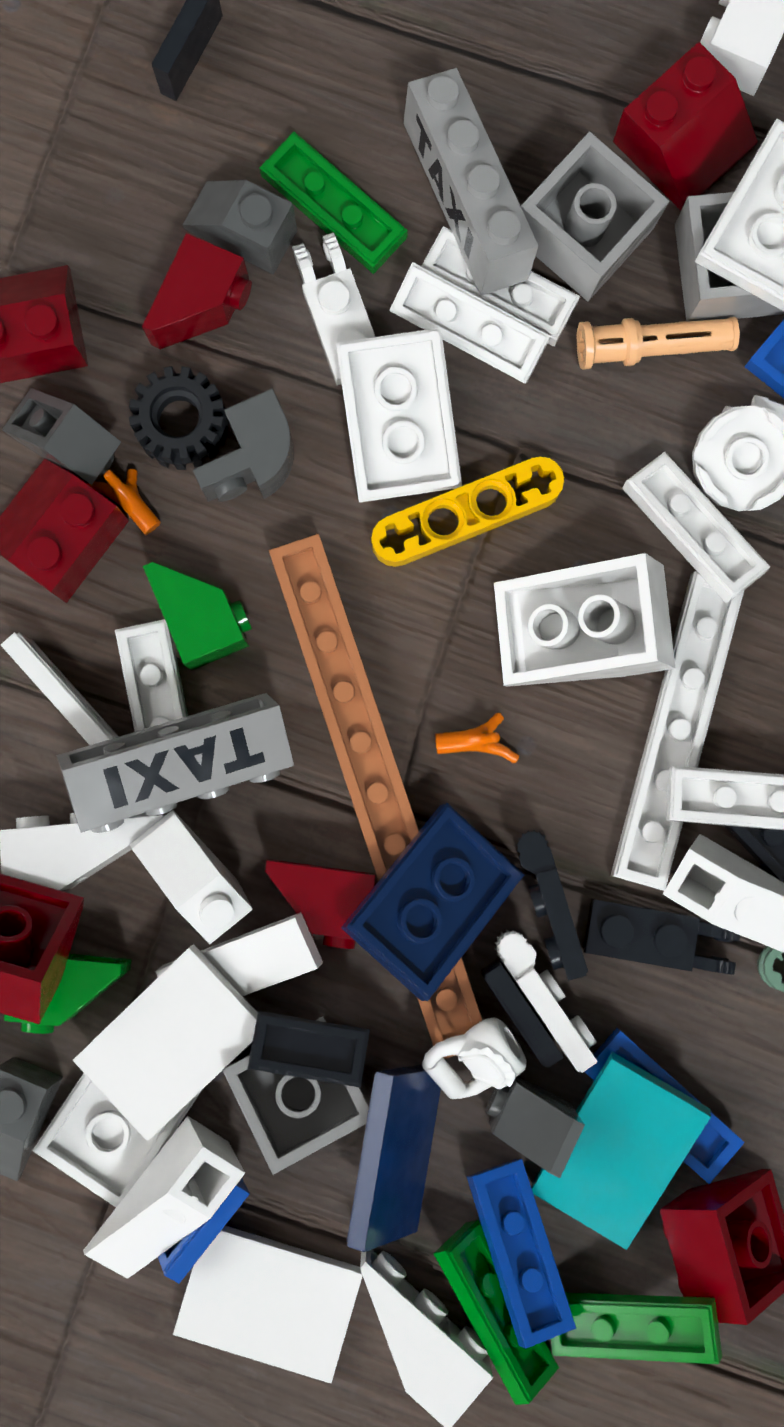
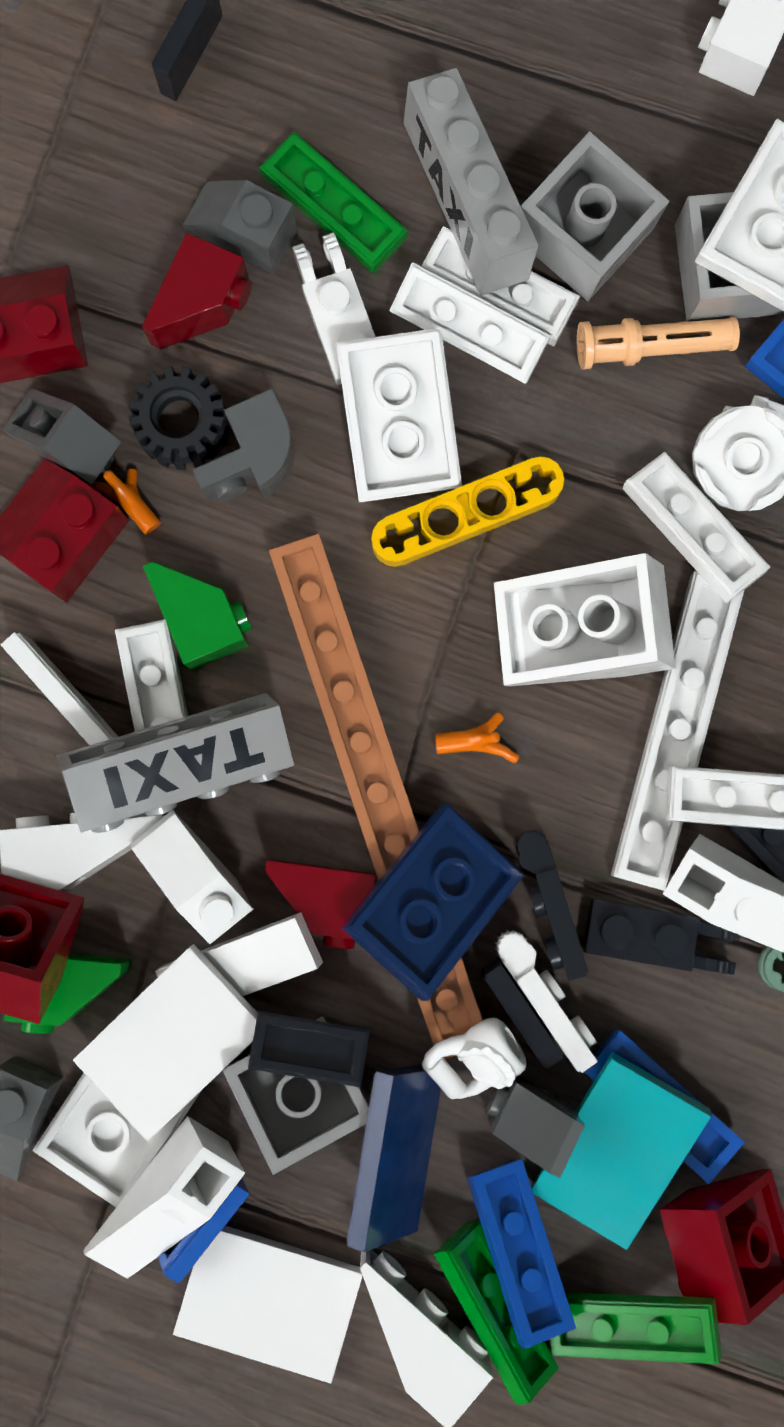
(687, 127): dark red slope -> none

